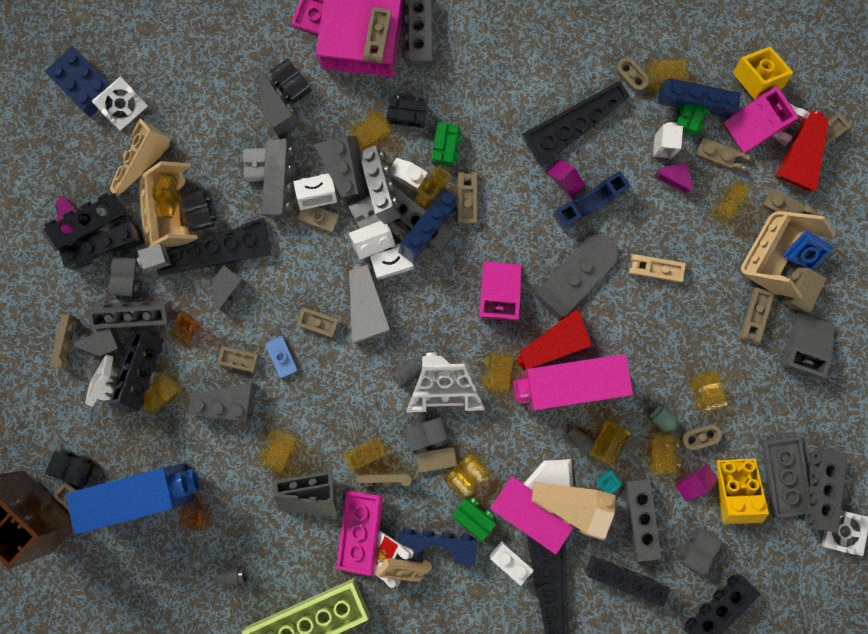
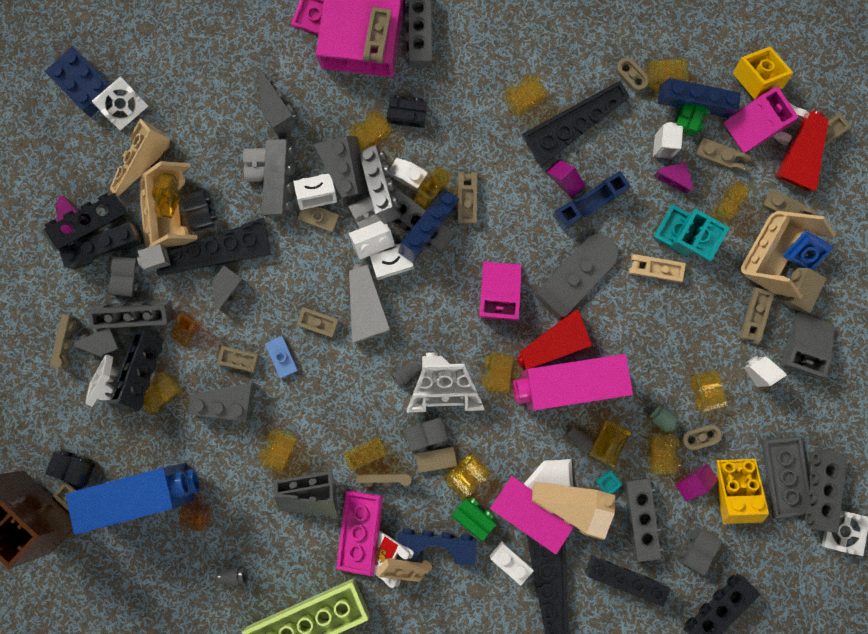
(290, 81): black brick -> none
(445, 144): green brick -> none
(525, 95): none -> clear yellow brick
(691, 232): none -> teal bracket
(763, 371): none -> white slope

